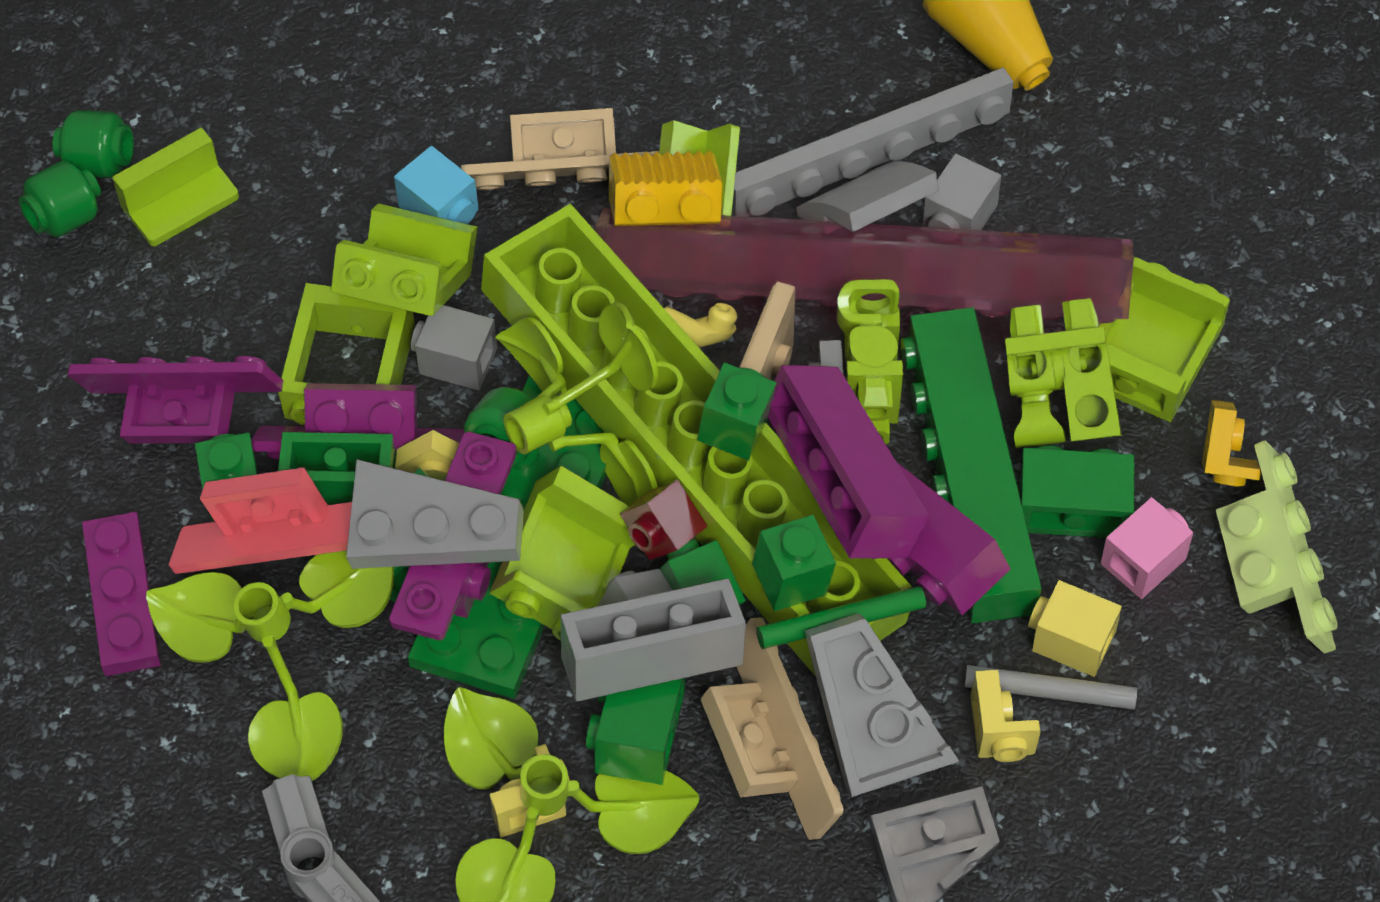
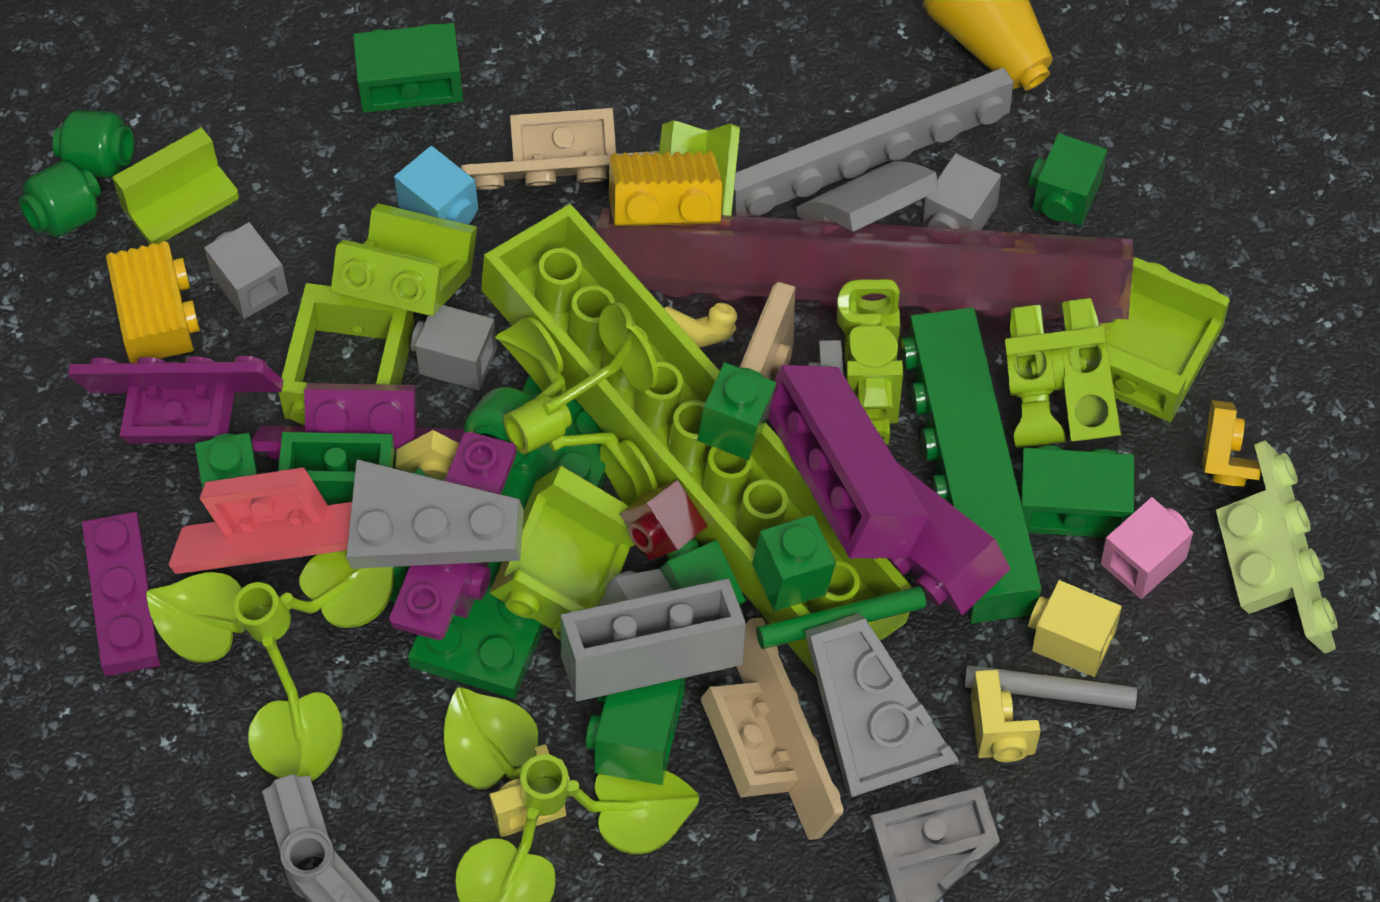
(150, 301): none -> yellow brick
(246, 270): none -> light grey brick
(408, 67): none -> green brick
(1068, 179): none -> green brick

